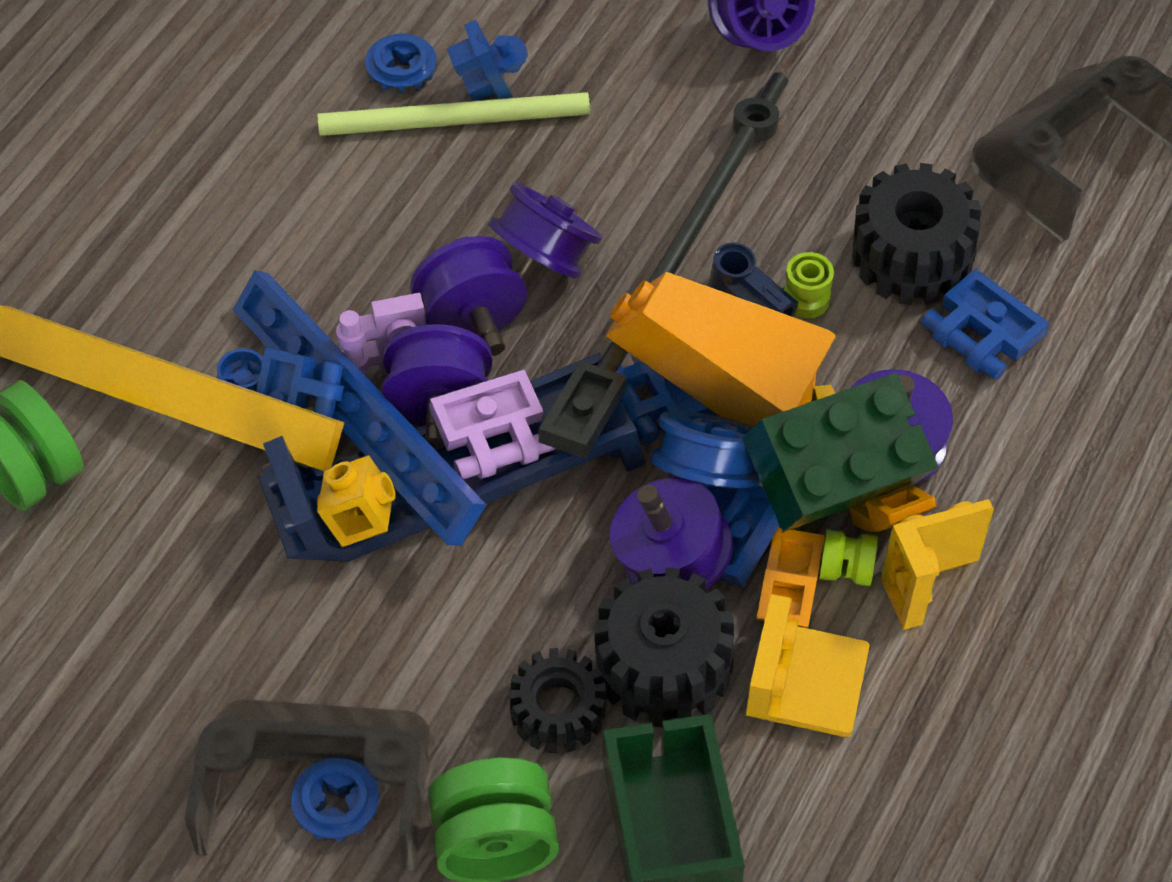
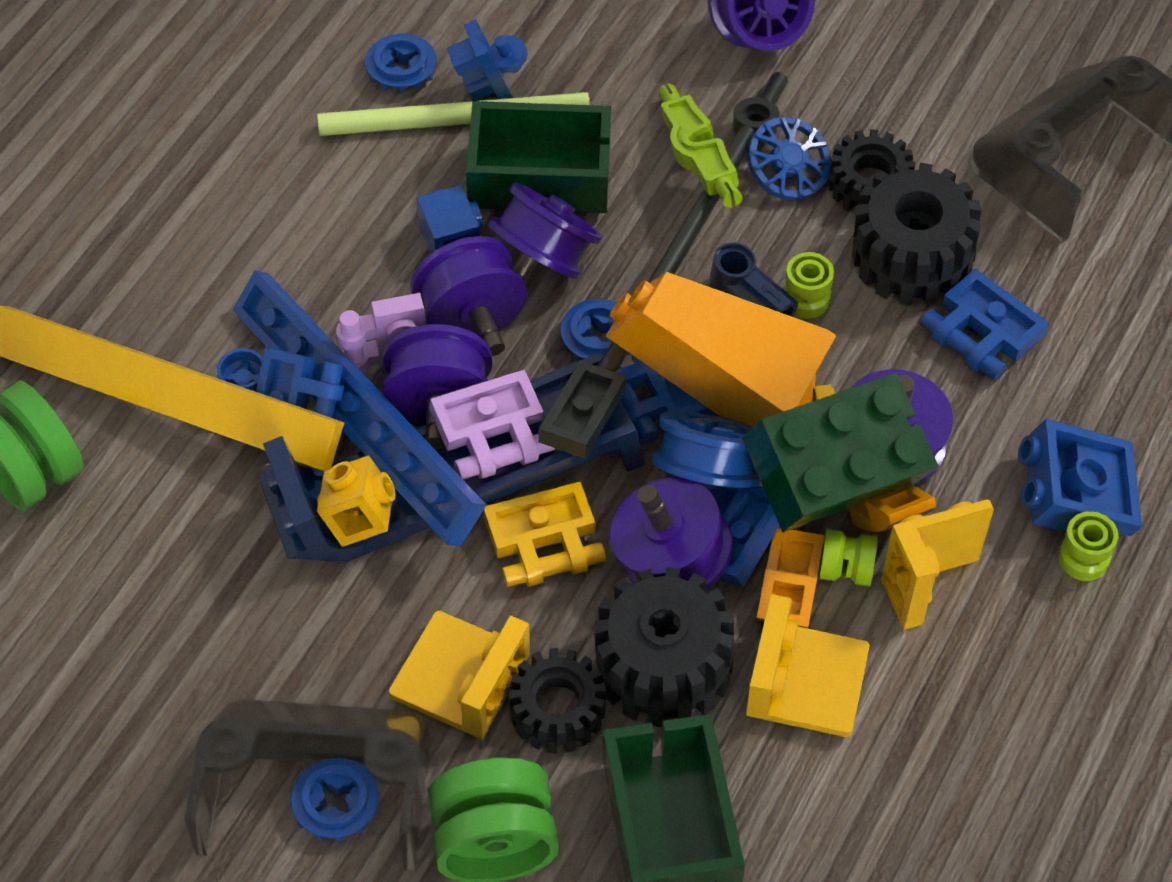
(447, 217): none -> blue brick
(462, 671): none -> yellow bracket
(540, 146): none -> dark green piece
(541, 521): none -> yellow plate
(577, 327): none -> blue gear
(696, 148): none -> lime piece
(789, 158): none -> blue wheel
(863, 153): none -> black tyre
(1078, 473): none -> blue plate
(1088, 546): none -> lime wheel

